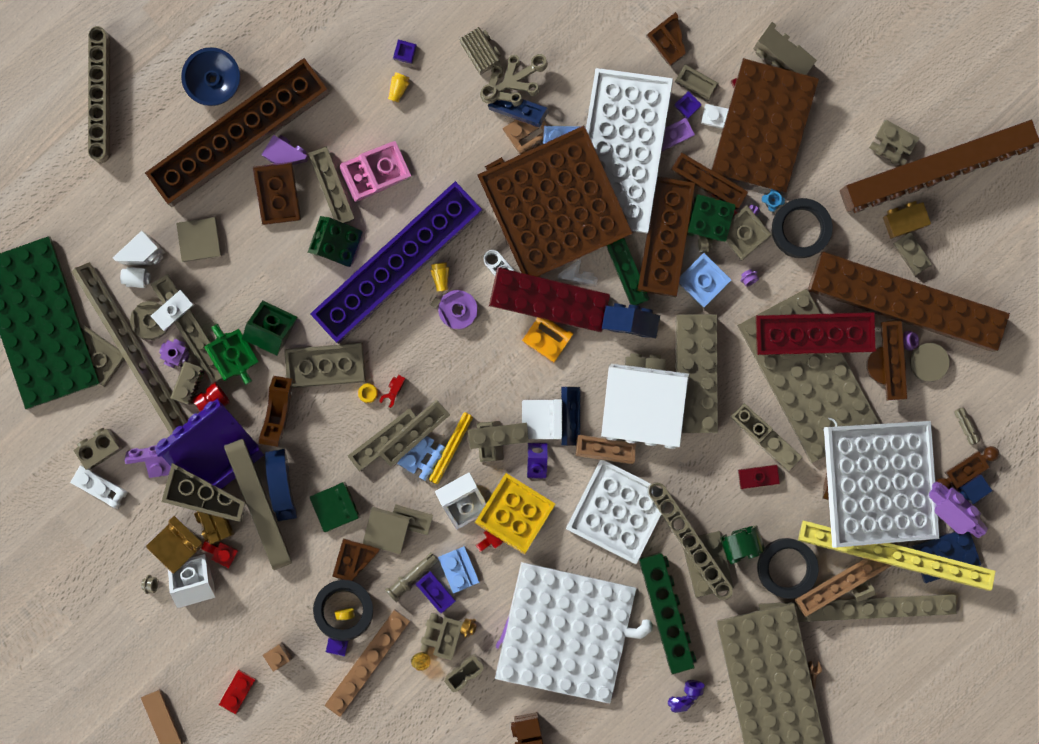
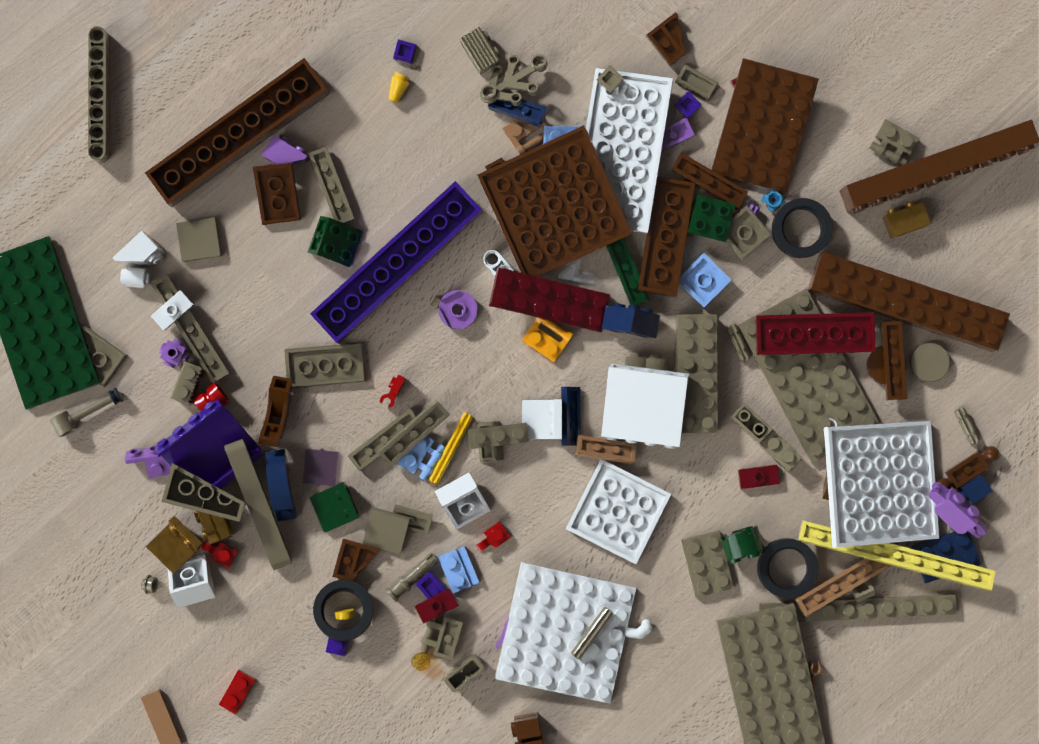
(65, 424): none -> dark tan piece
(98, 486): white plate -> none
(99, 452): dark tan brick -> none
(129, 346): dark tan plate -> none
(143, 323): dark tan tile -> none
(206, 64): dark blue dish -> none
(231, 354): green plate -> none
(269, 327): dark green slope -> none
(277, 656): medium nougat brick -> none
(320, 467): none -> clear purple piece
(367, 663): medium nougat plate -> none
(368, 393): yellow tile -> none
(374, 171): bright pink slope -> none
(436, 605): none -> dark red plate
(440, 275): yellow cone -> none
(468, 627): pearl gold plate -> none
(515, 513): yellow plate -> none
(537, 461): dark purple bracket -> none
(591, 633): none -> dark tan axle
(610, 79): none -> dark tan plate
(676, 663): dark green brick -> none
(691, 550): dark tan beam -> none
(693, 690): dark purple arm -> none
(704, 244): dark tan plate -> none
(714, 116): white plate -> none
(738, 342): none -> dark tan axle
(749, 277): medium lavender plate -> none
(783, 52): dark tan wedge -> none
(910, 340): medium lavender plate -> none
(912, 253): dark tan plate -> none

